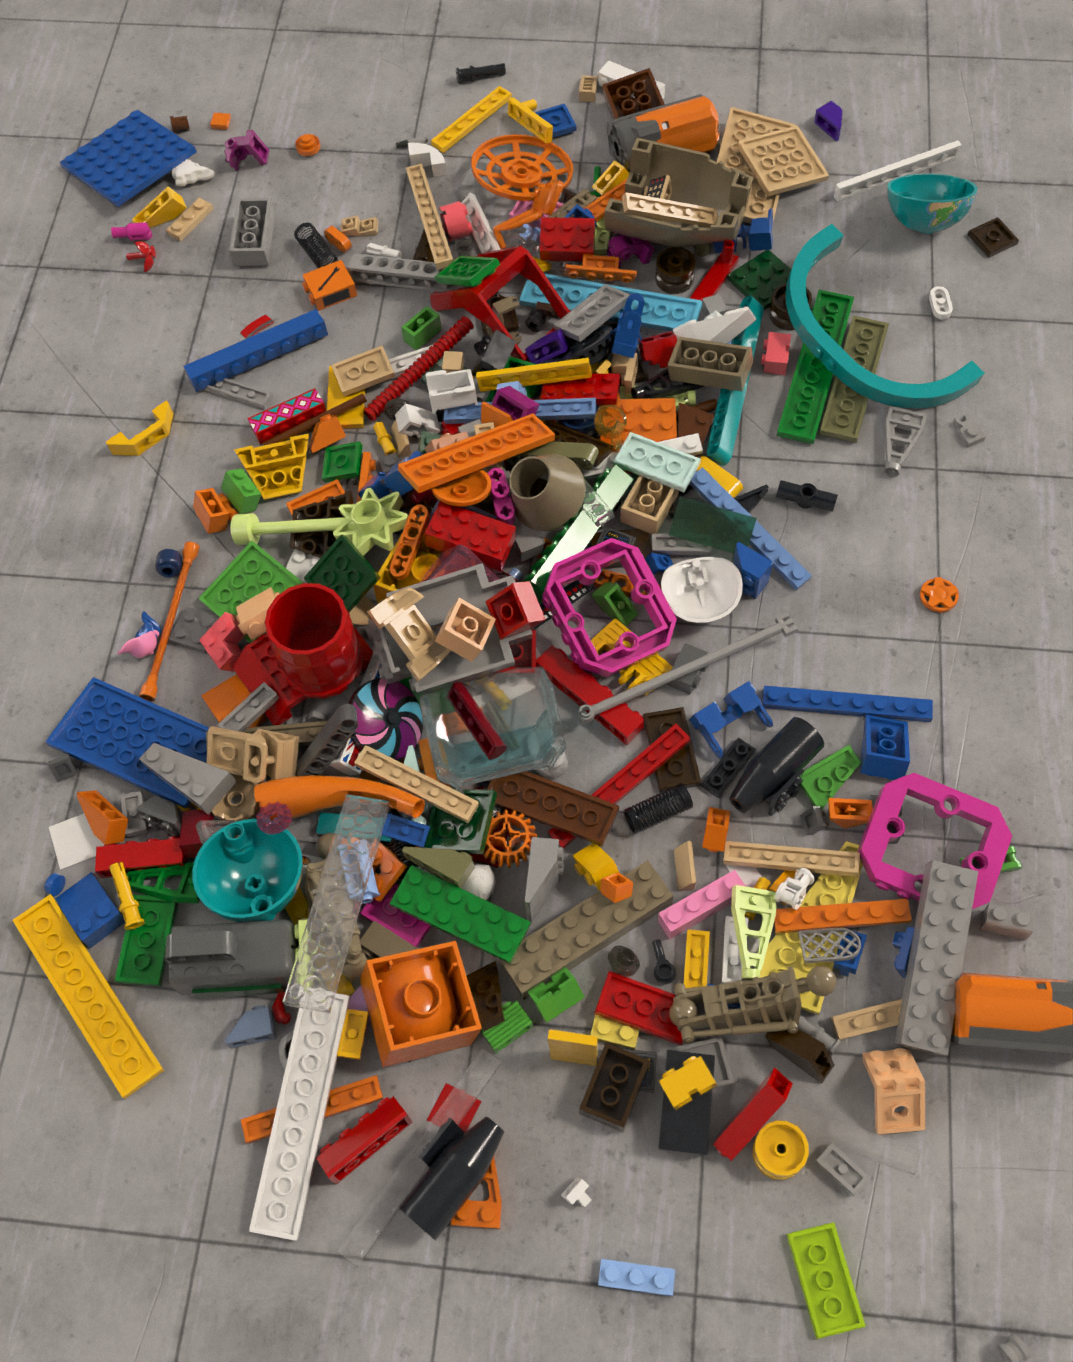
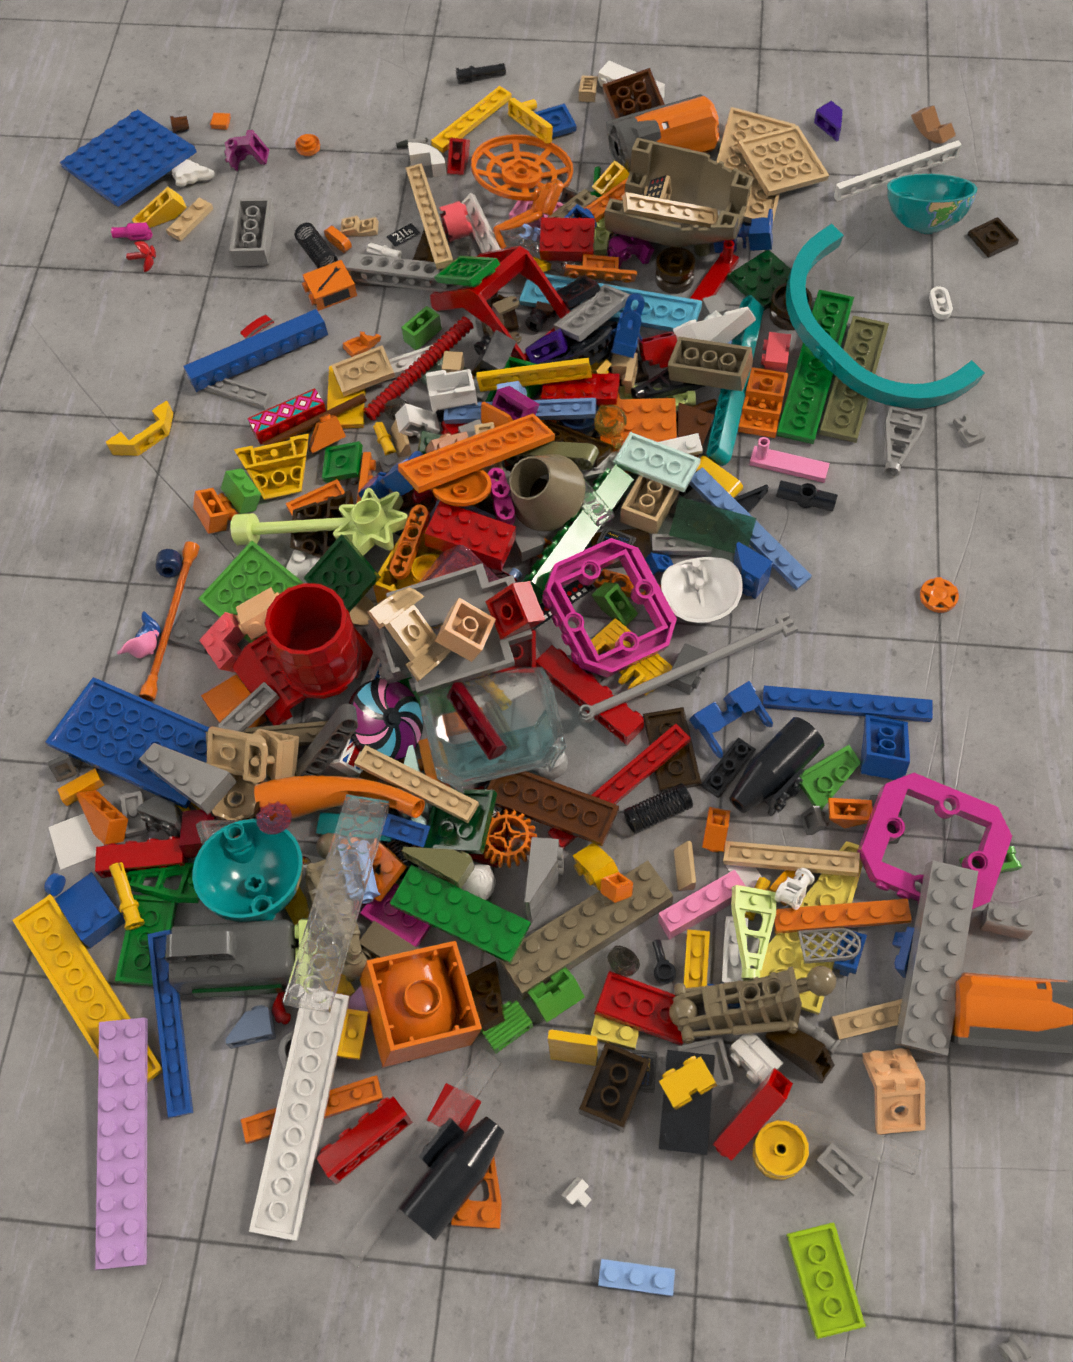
(86, 782): none -> light orange slope
(122, 1144): none -> lavender plate
(170, 1031): none -> blue plate
(360, 344): none -> orange slope
(403, 234): none -> black sticker
(458, 155): none -> red slope
(578, 291): none -> black plate
(754, 1057): none -> white brick
(763, 402): none -> orange slope
(787, 463): none -> bright pink piece
(929, 125): none -> medium nougat brick

